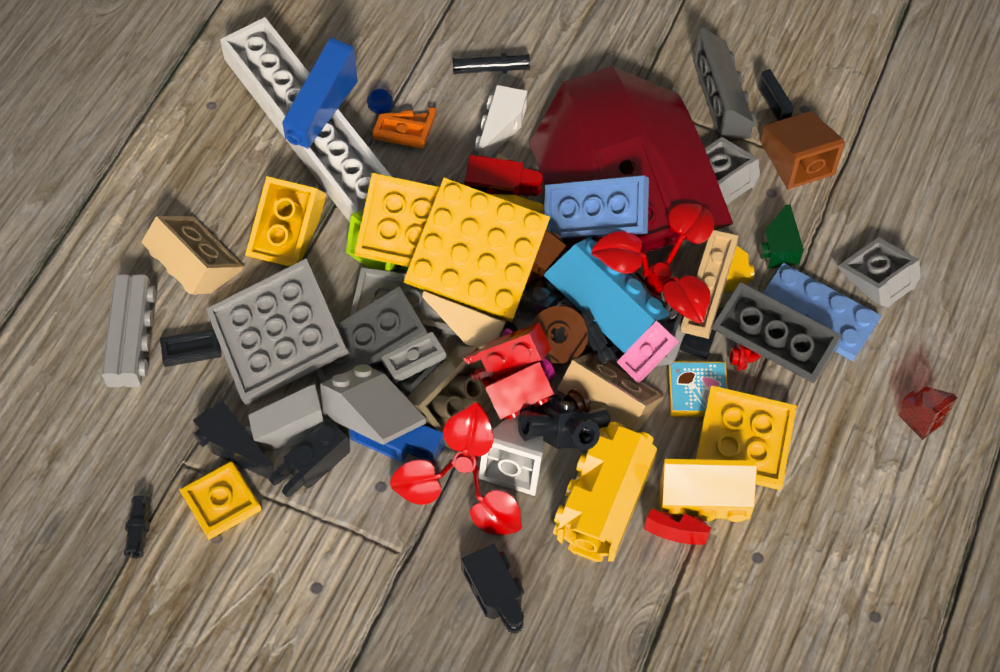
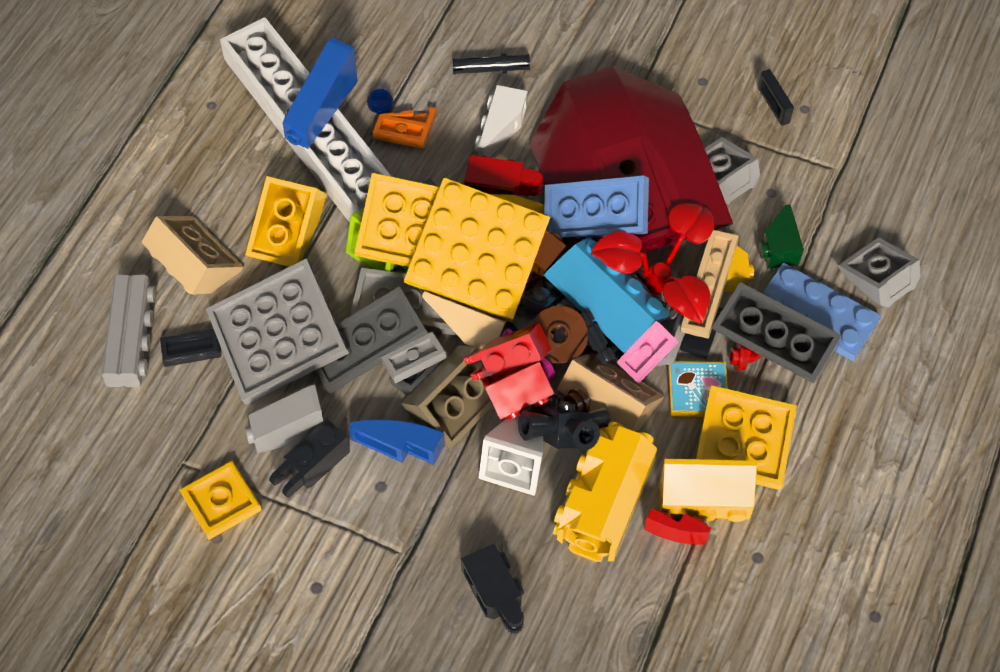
(137, 527): black pin -> none
(229, 440): black slope -> none
(369, 404): light grey slope -> none
(471, 437): plant -> none
(723, 87): dark grey slope -> none
(802, 148): dark orange slope -> none
(926, 410): clear red slope -> none

